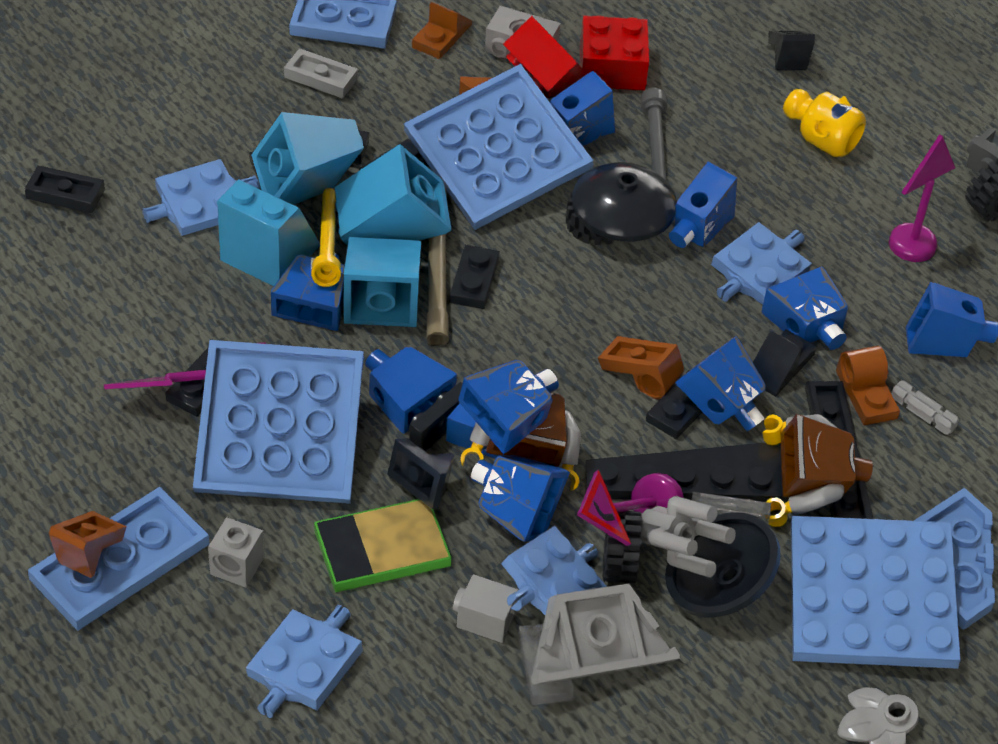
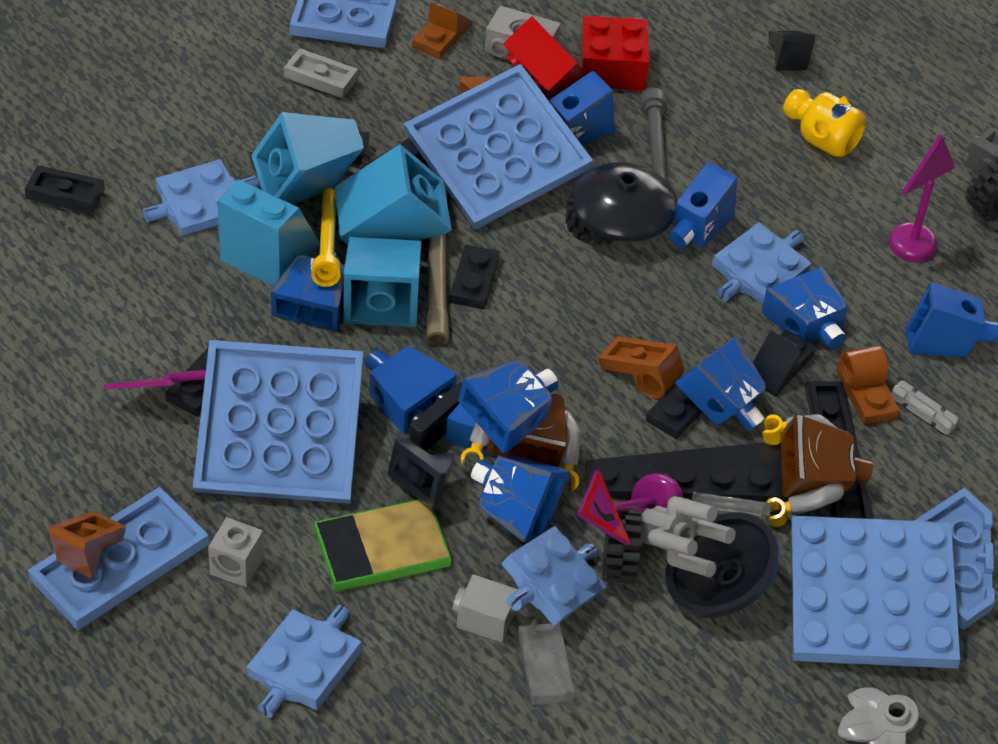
(597, 635): light grey wing -> none

